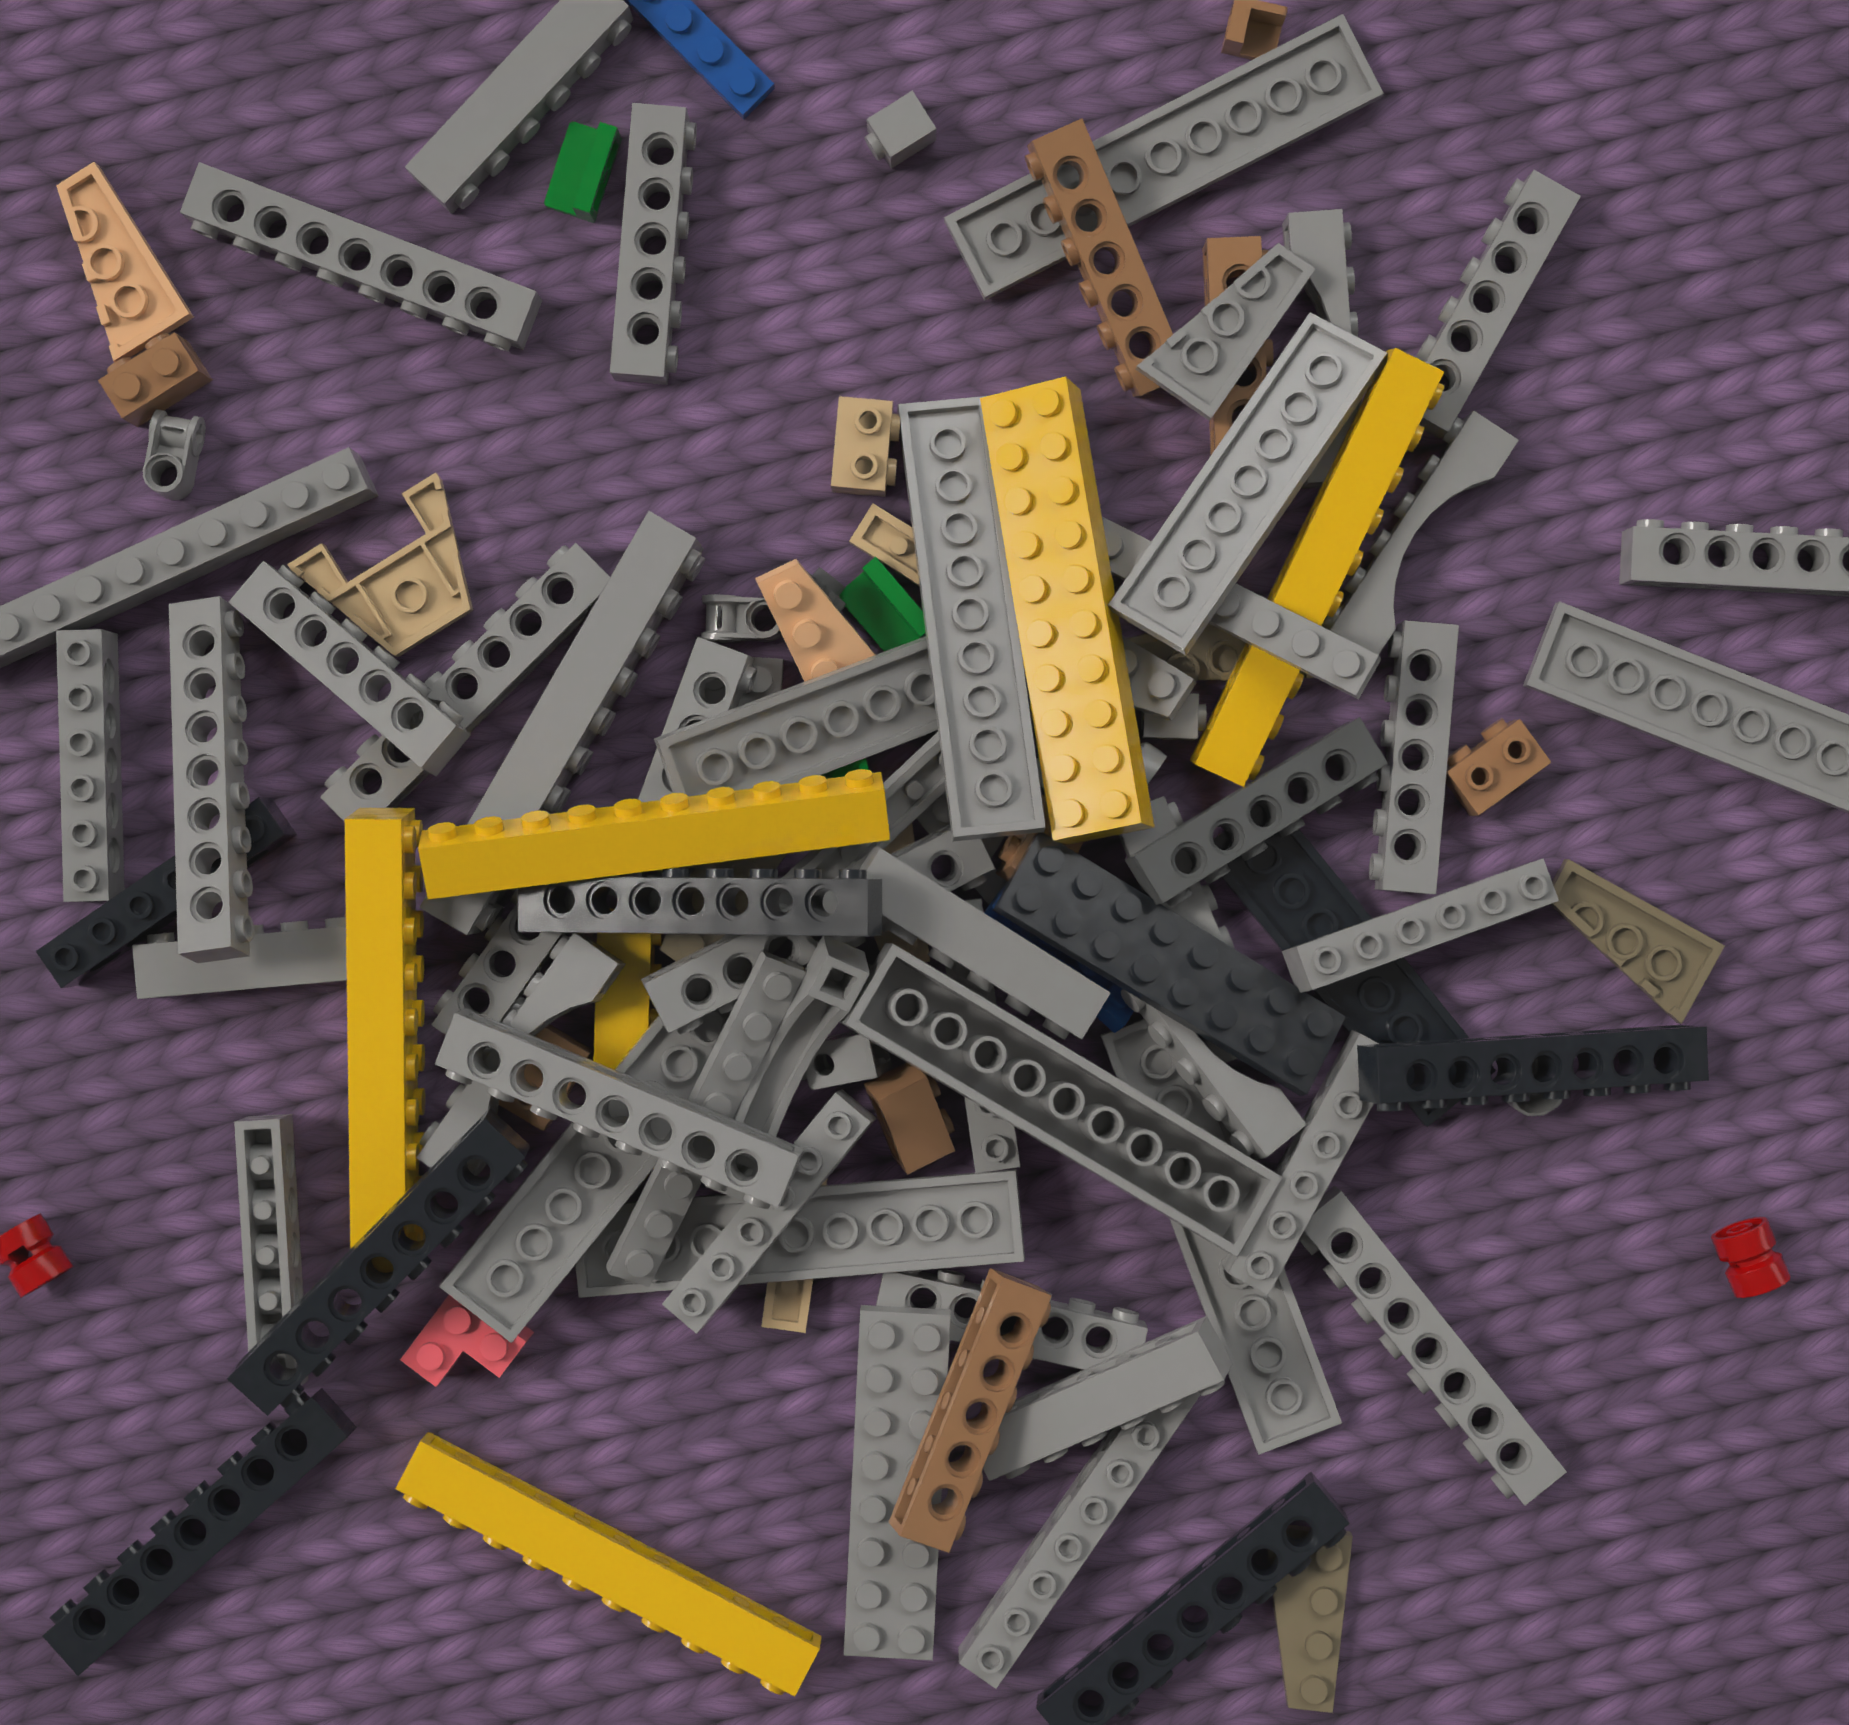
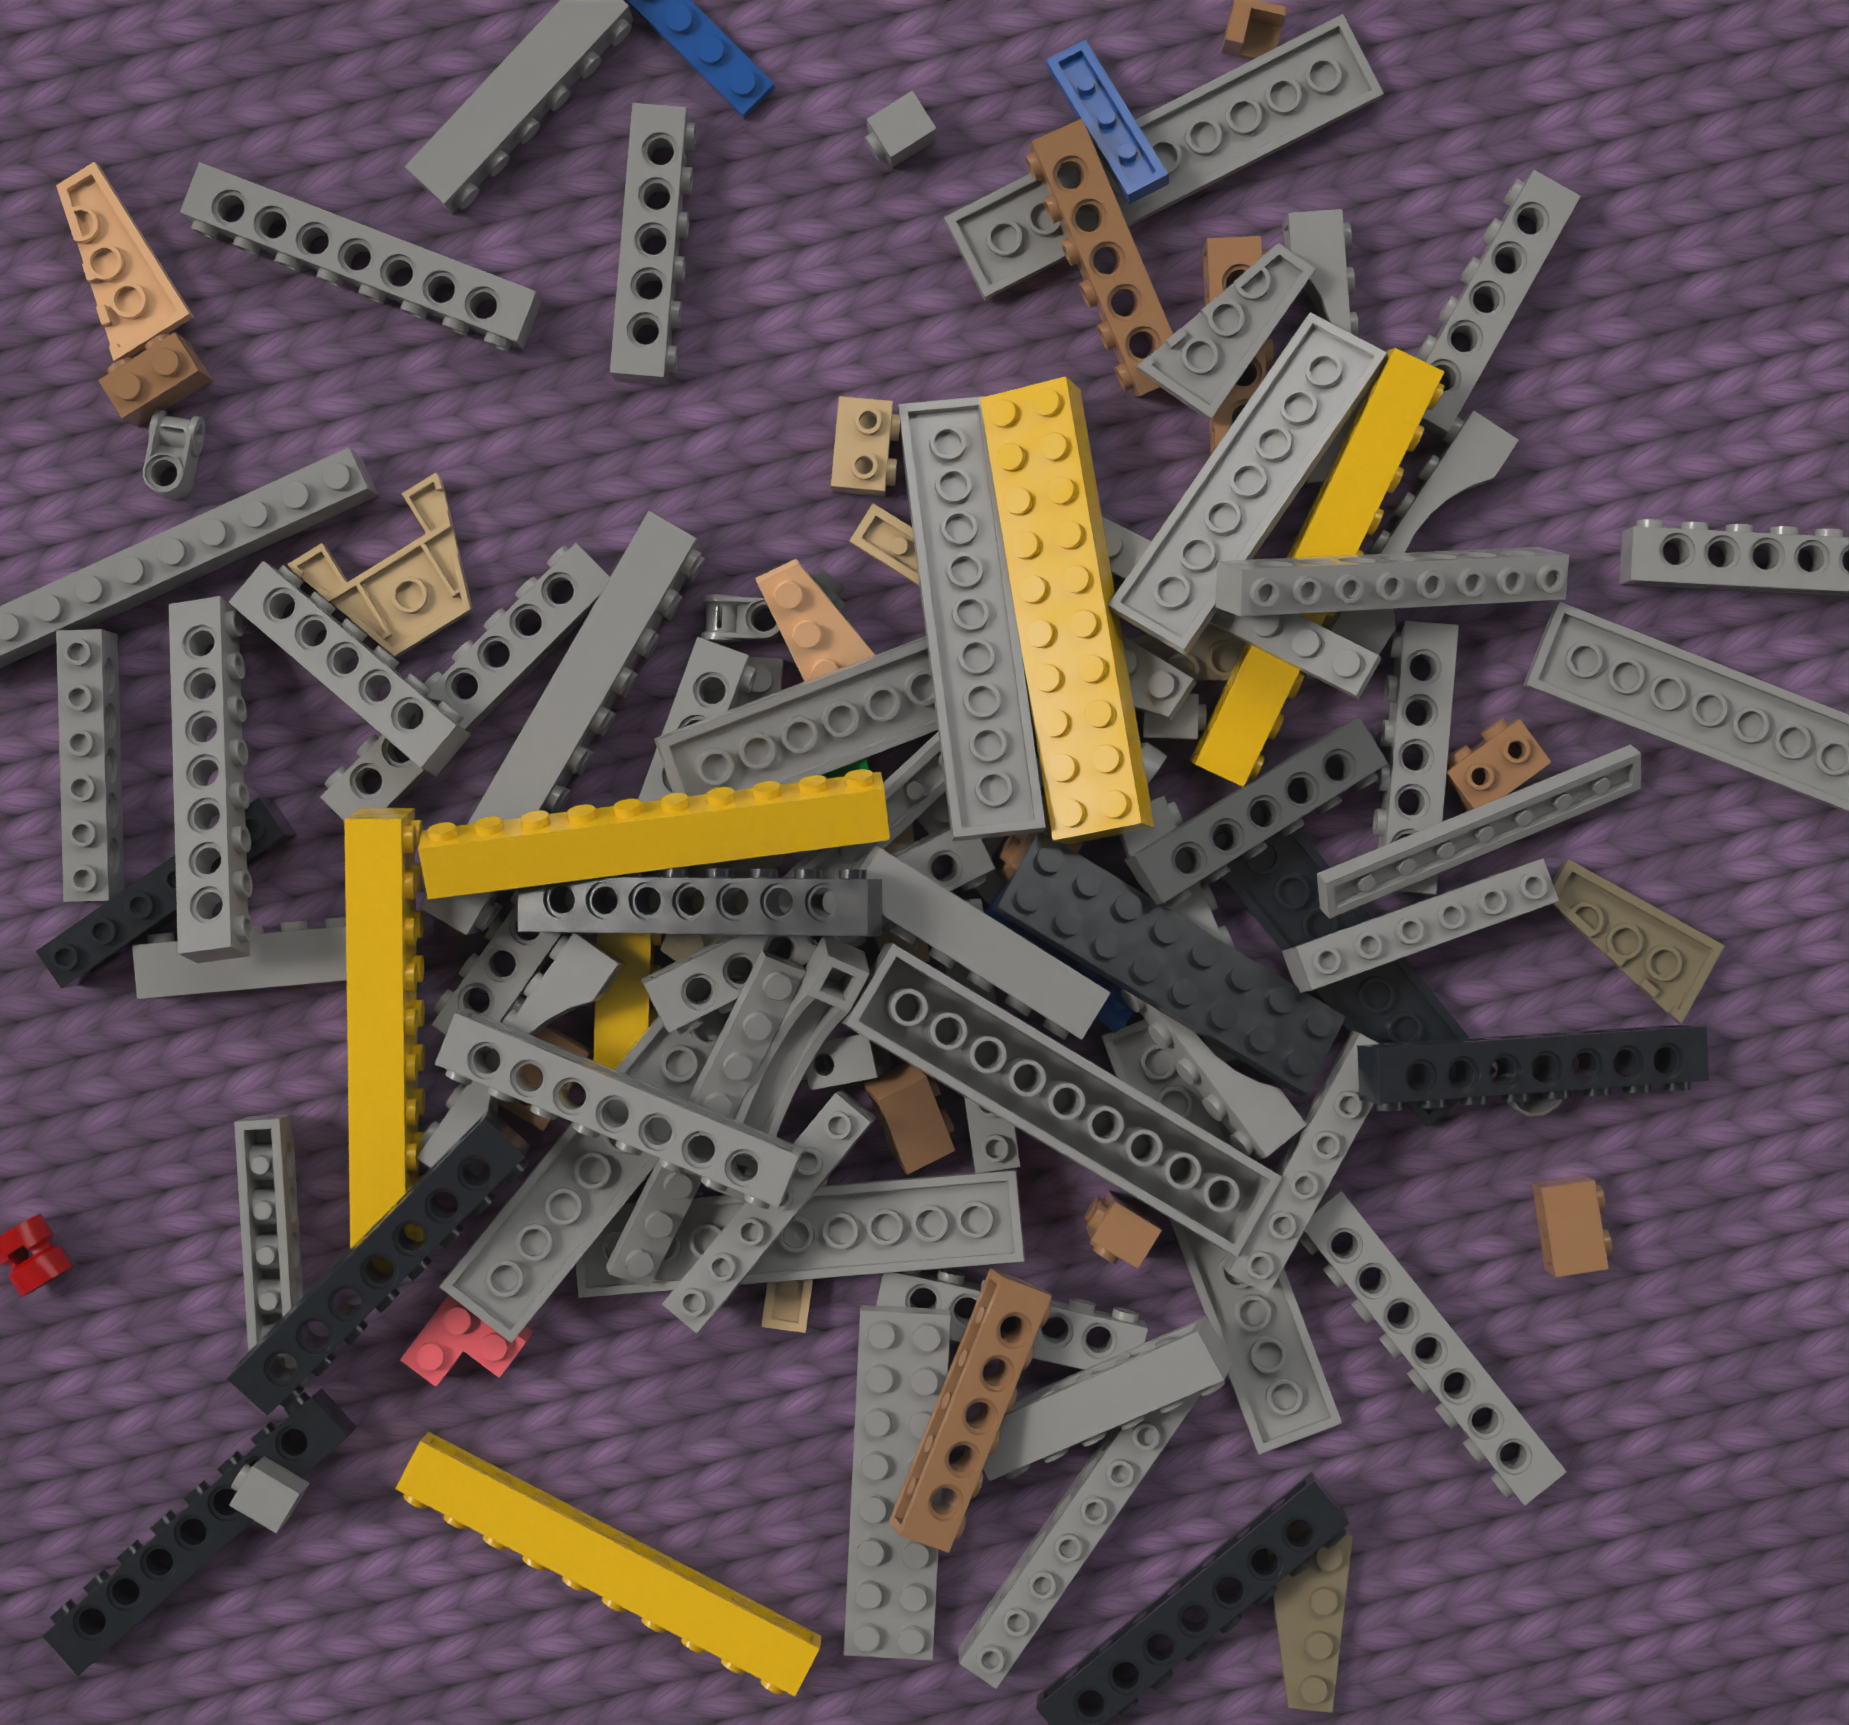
(267, 1493): none -> light grey brick
(583, 170): green panel -> none
(883, 607): green panel -> none
(1108, 122): none -> plate
(1120, 1230): none -> medium nougat brick
(1390, 581): none -> light grey brick
(1479, 831): none -> light grey plate
(1571, 1225): none -> medium nougat brick
(1749, 1252): red wheel -> none

